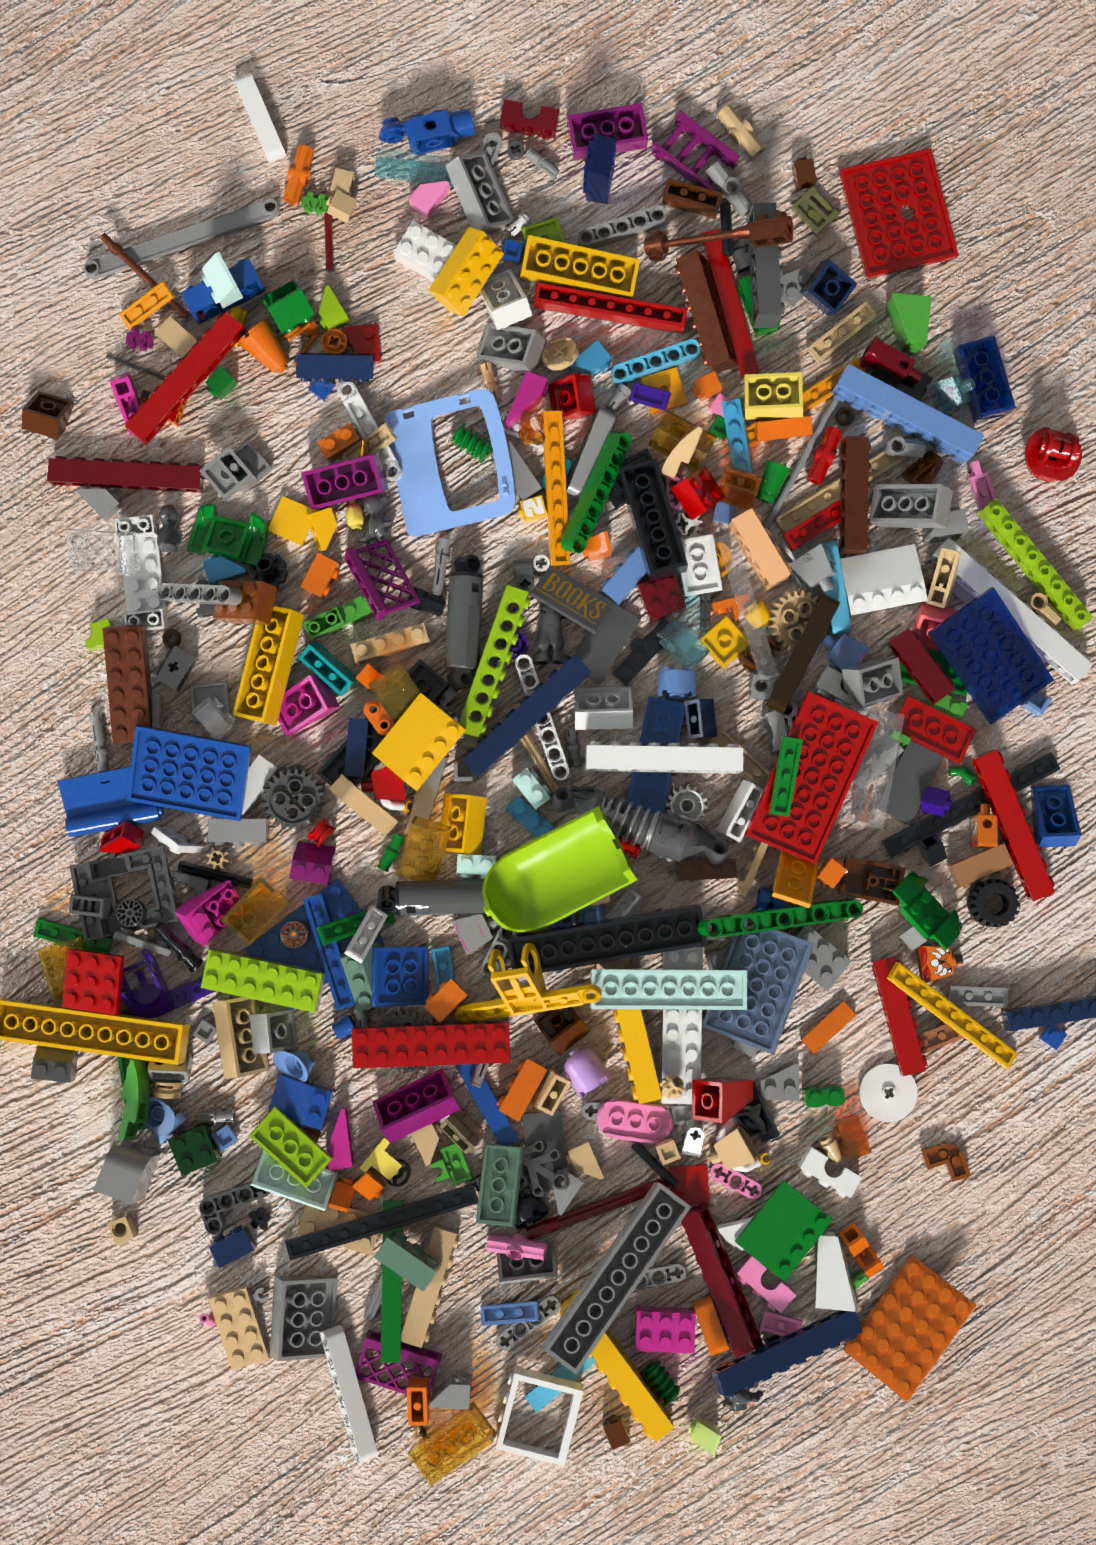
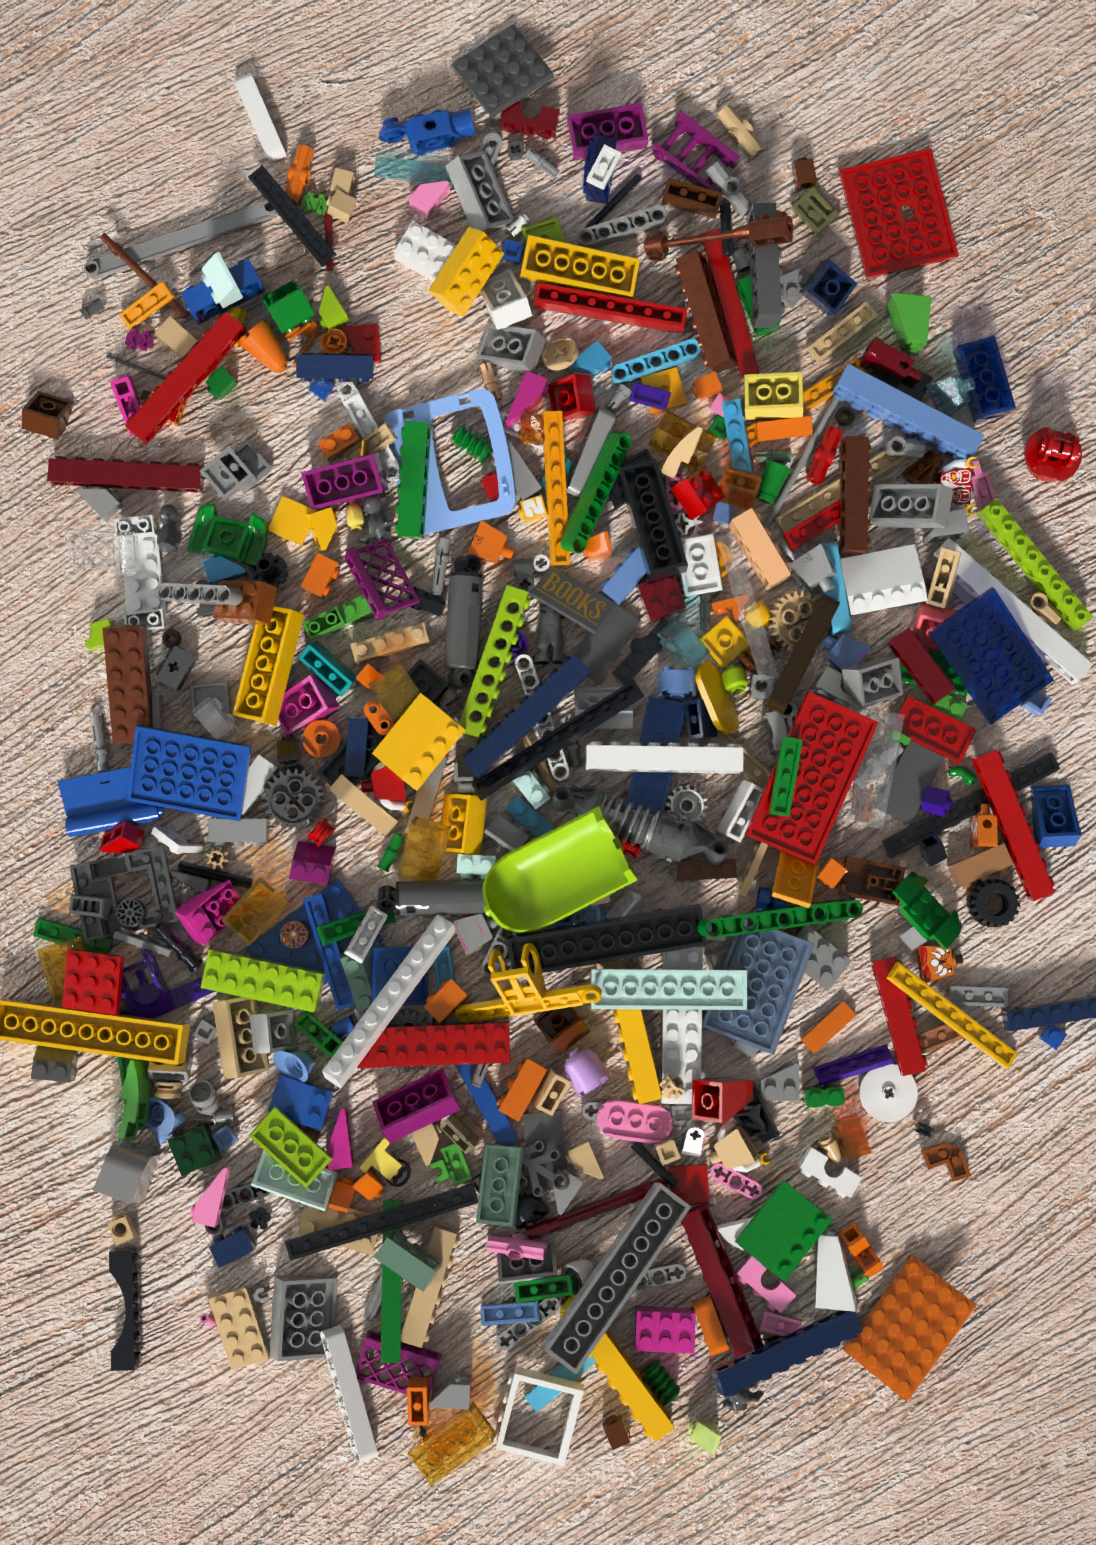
(92, 309): none -> dark grey pin
(123, 1268): none -> black arch
(203, 1097): none -> light grey wheel
(209, 1206): none -> bright pink slope
(288, 750): none -> black slope
(292, 216): none -> black tile
(318, 1034): none -> green slope
(323, 728): none -> orange plate
(388, 1001): none -> white brick
(414, 480): none -> green brick
(466, 788): none -> white pin
(490, 486): none -> red brick
(490, 544): none -> orange torso
(502, 71): none -> dark grey plate
(506, 833): none -> light grey slope
(546, 1288): none -> green brick
(557, 740): none -> black plate
(582, 1268): none -> white hat
(604, 167): none -> white plate
(615, 200): none -> black bar
(716, 698): none -> yellow tile
(734, 679): none -> lime head
(773, 455): none -> sand green axle
(853, 1065): none -> dark purple plate
(924, 1129): none -> black bush
(958, 478): none -> torso

